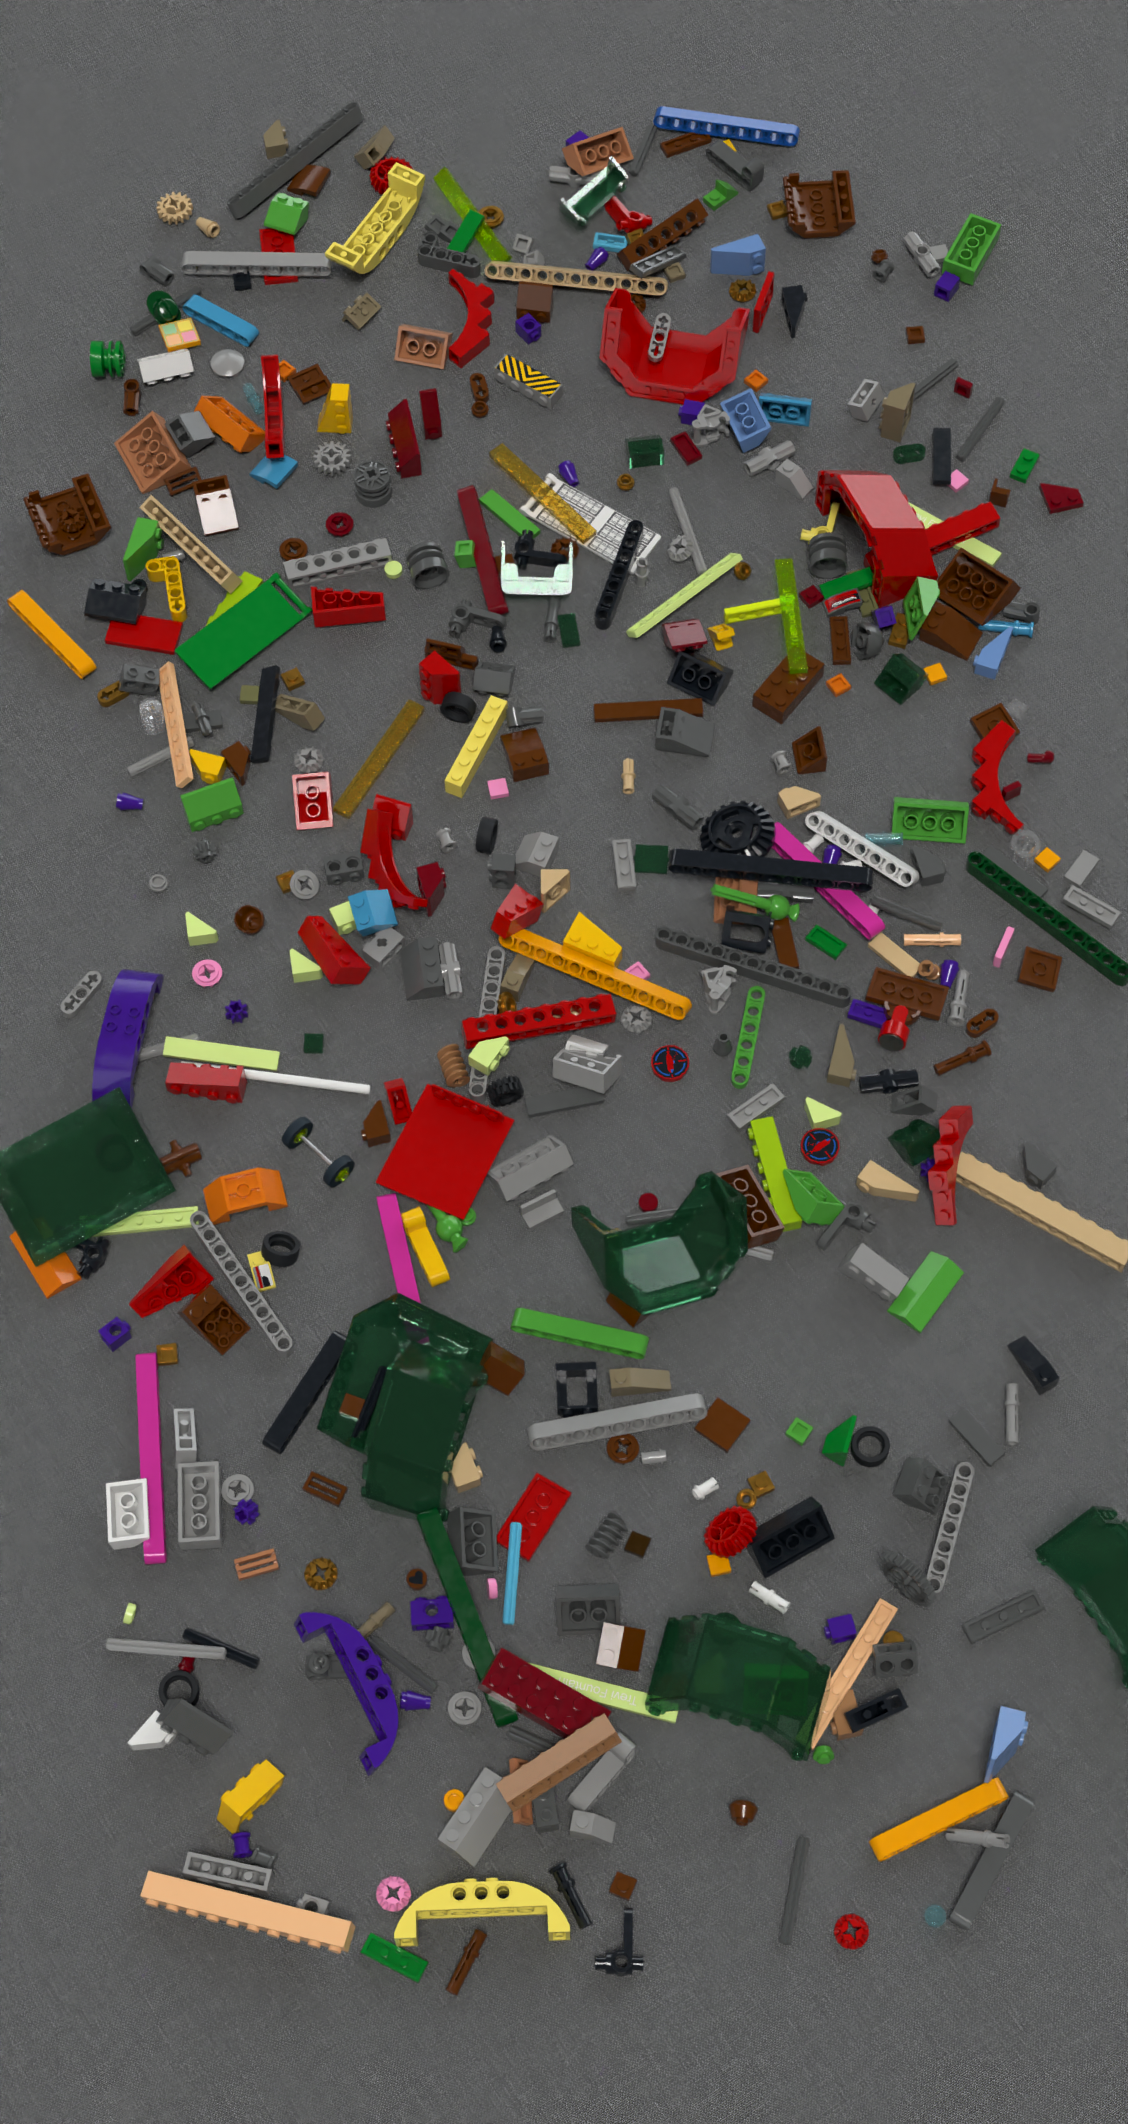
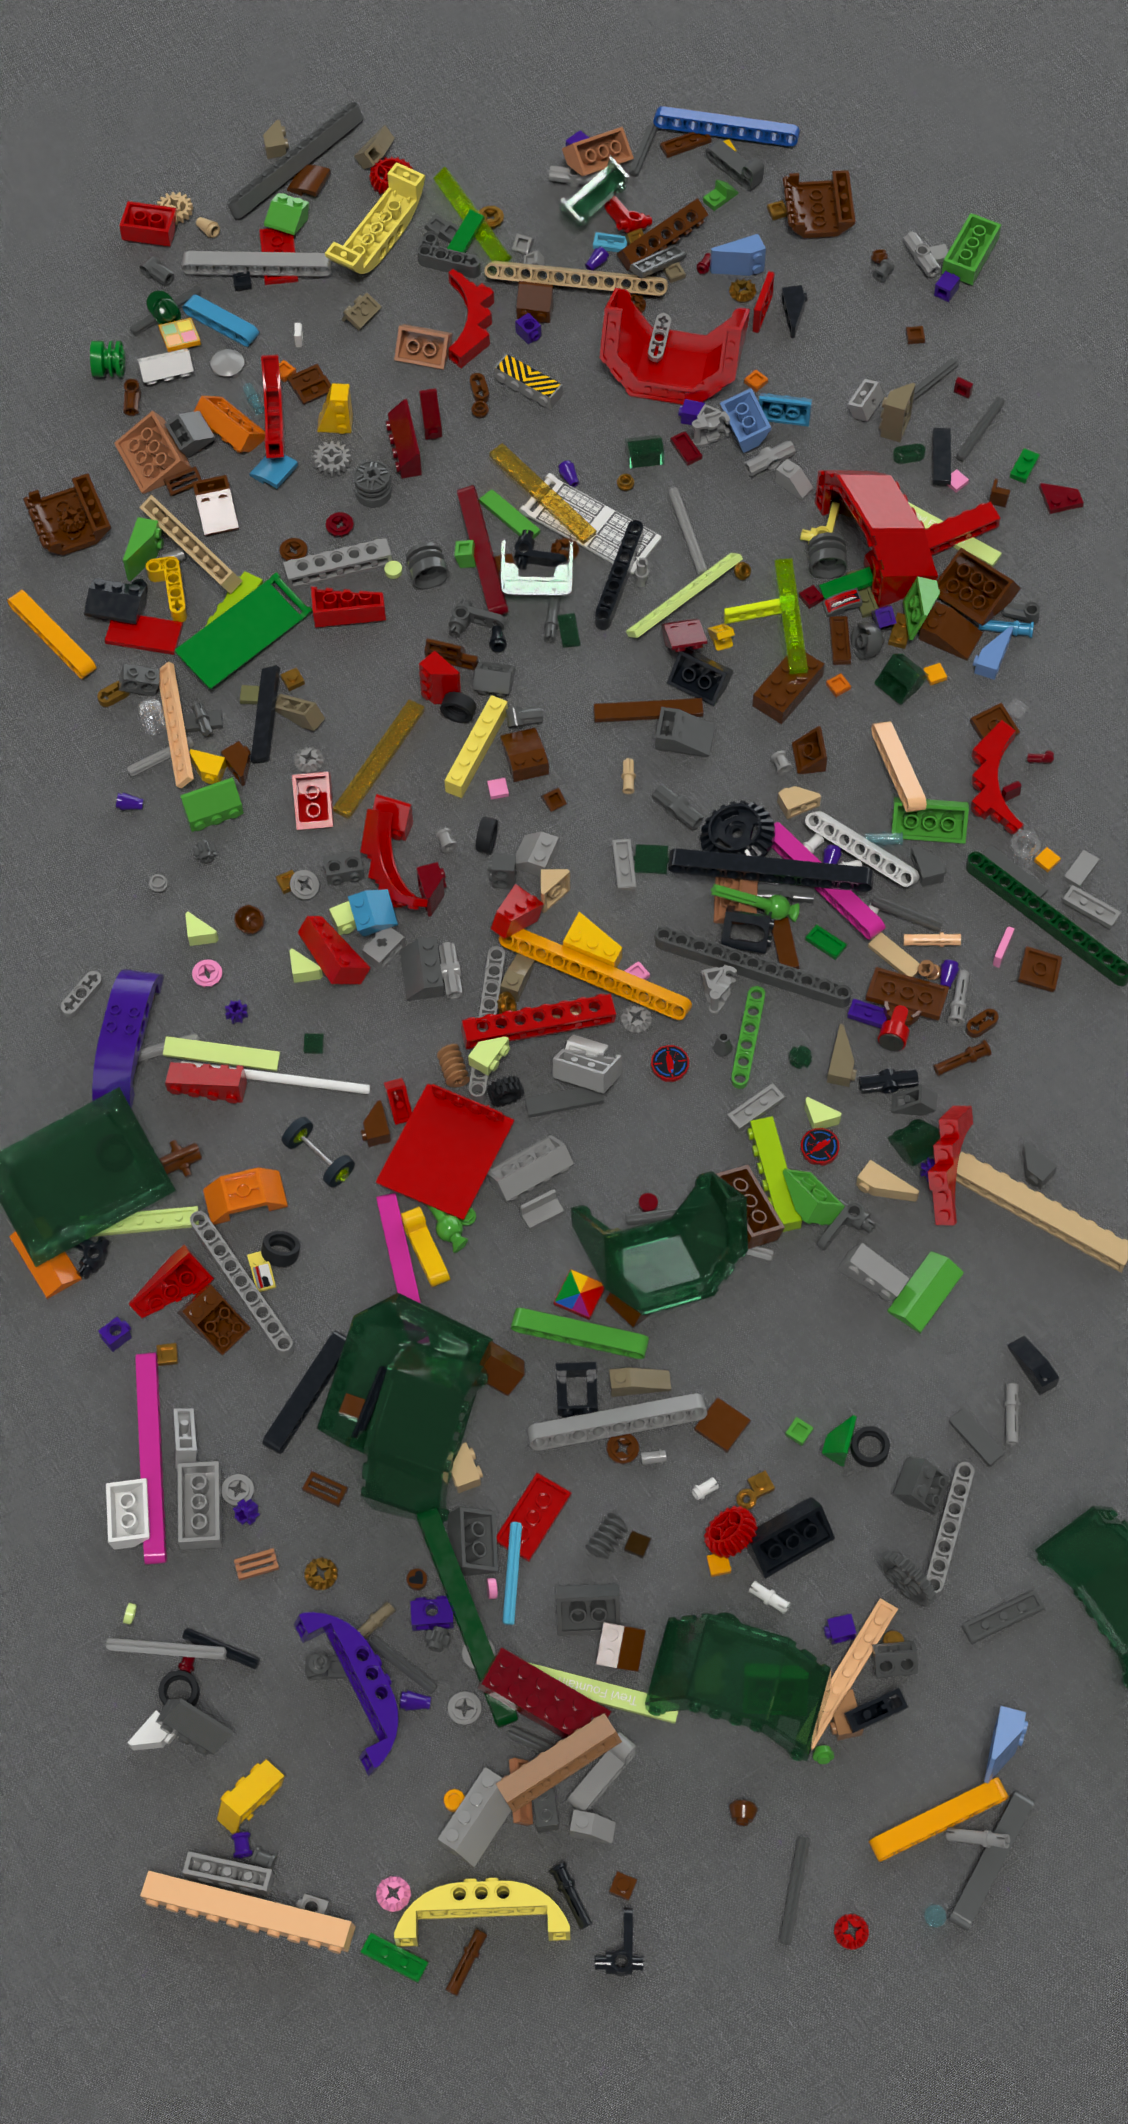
(148, 223): none -> red slope
(298, 334): none -> white tile
(553, 799): none -> reddish brown slope
(579, 1294): none -> tile
(683, 553): light grey gear -> none
(703, 266): none -> dark red pin
(898, 766): none -> light nougat beam

